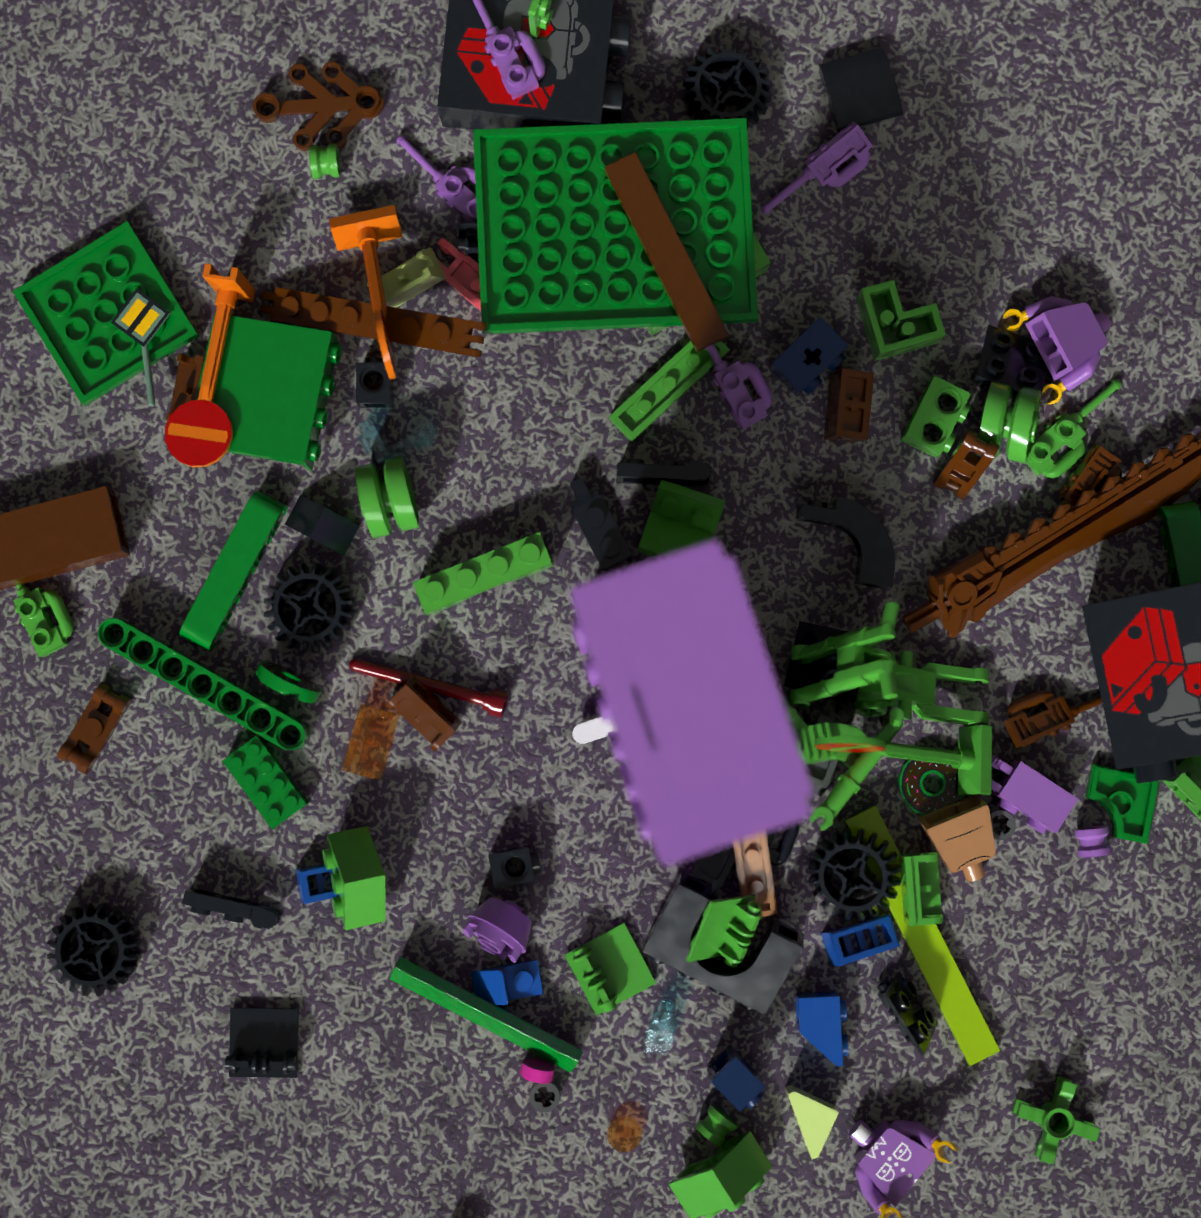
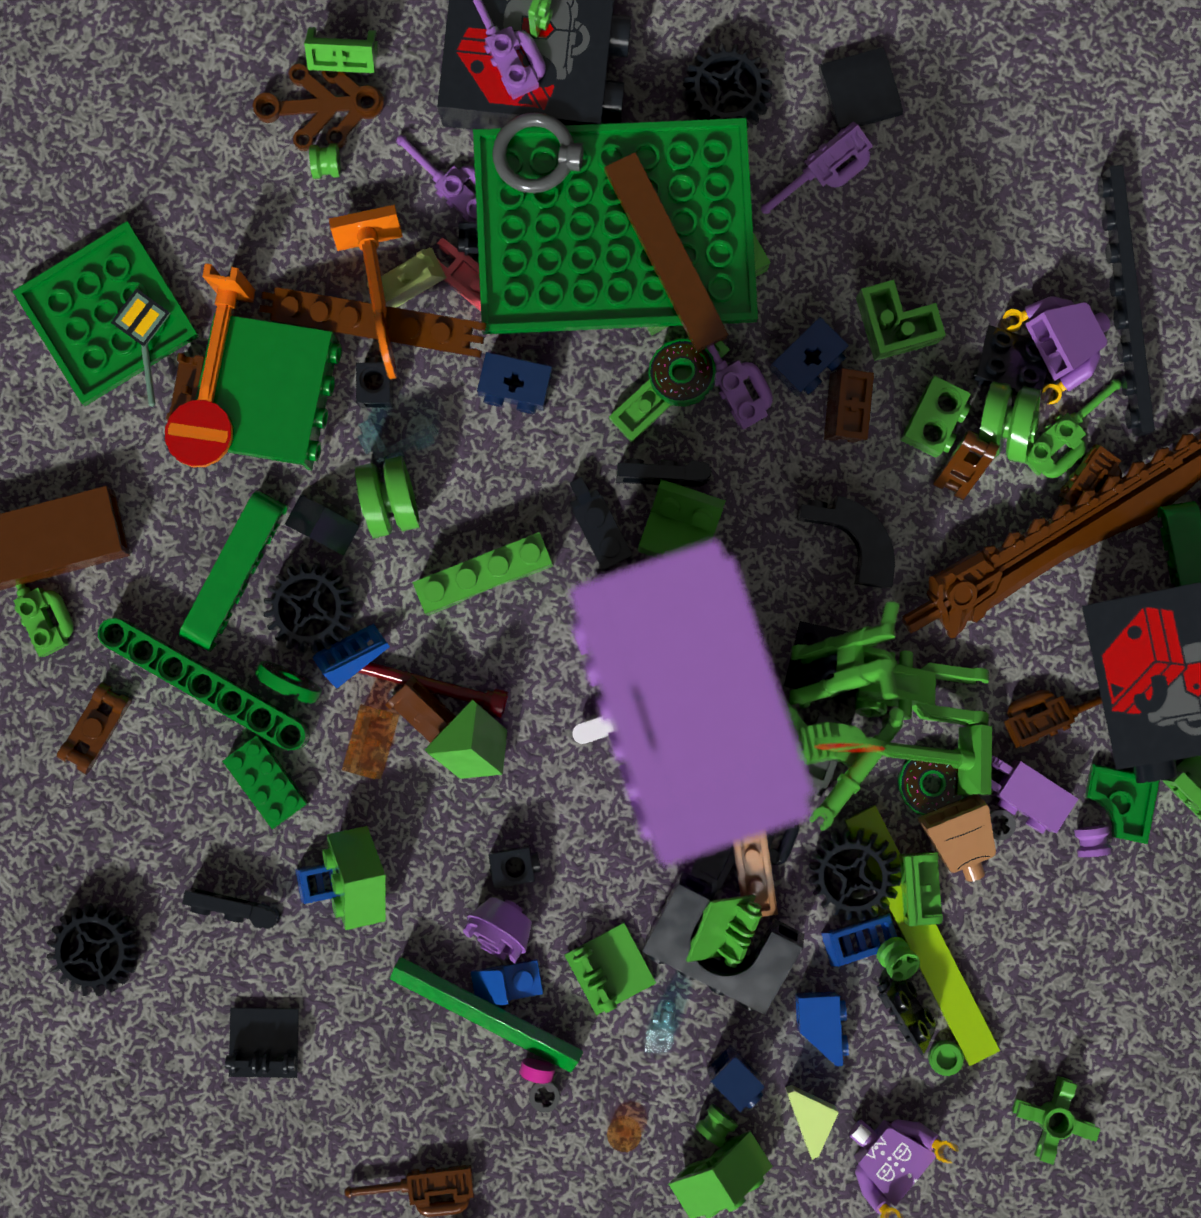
(341, 54): none -> bright green hinge
(343, 661): none -> blue slope
(428, 1183): none -> reddish brown piece
(471, 744): none -> bright green slope
(502, 369): none -> dark blue brick
(569, 154): none -> dark grey piece
(687, 391): none -> tile
(898, 959): none -> bright green wheel
(945, 1058): none -> bright green tile
(1128, 313): none -> black plate

